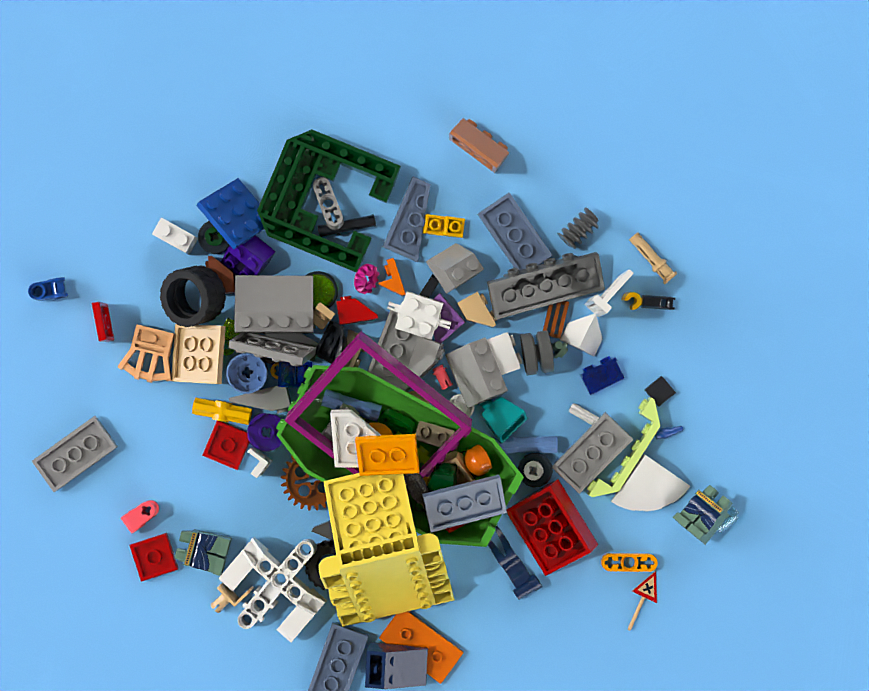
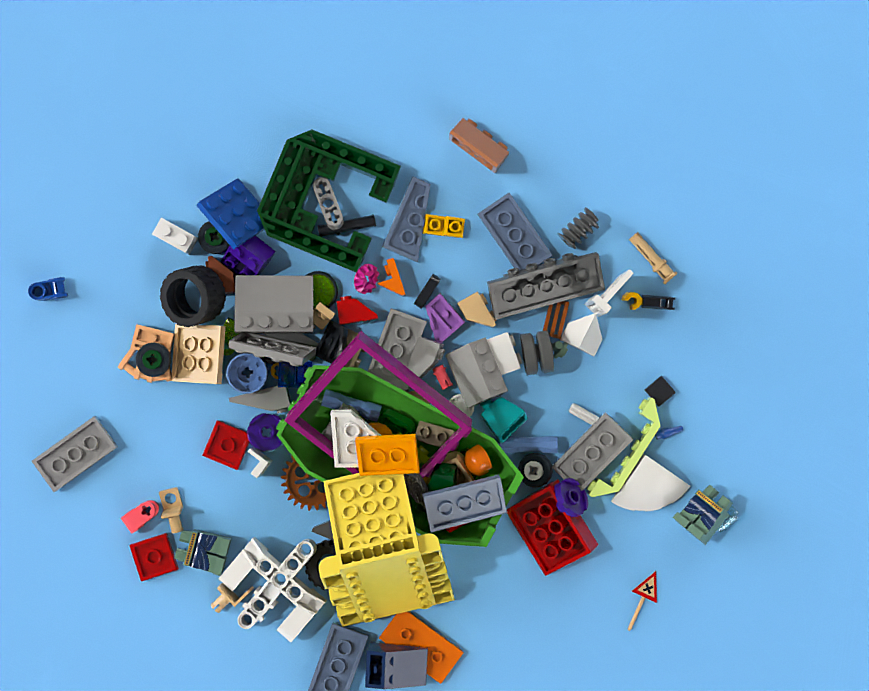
(103, 322): red tile -> none
(160, 360): none -> black wheel
(172, 510): none -> tan bracket
(222, 411): yellow piece -> none
(419, 315): white plate -> none
(454, 267): light grey slope -> none
(515, 569): dark blue flag -> none
(570, 497): none -> dark purple plate
(602, 375): clear blue bracket -> none
(643, 557): light orange beam -> none

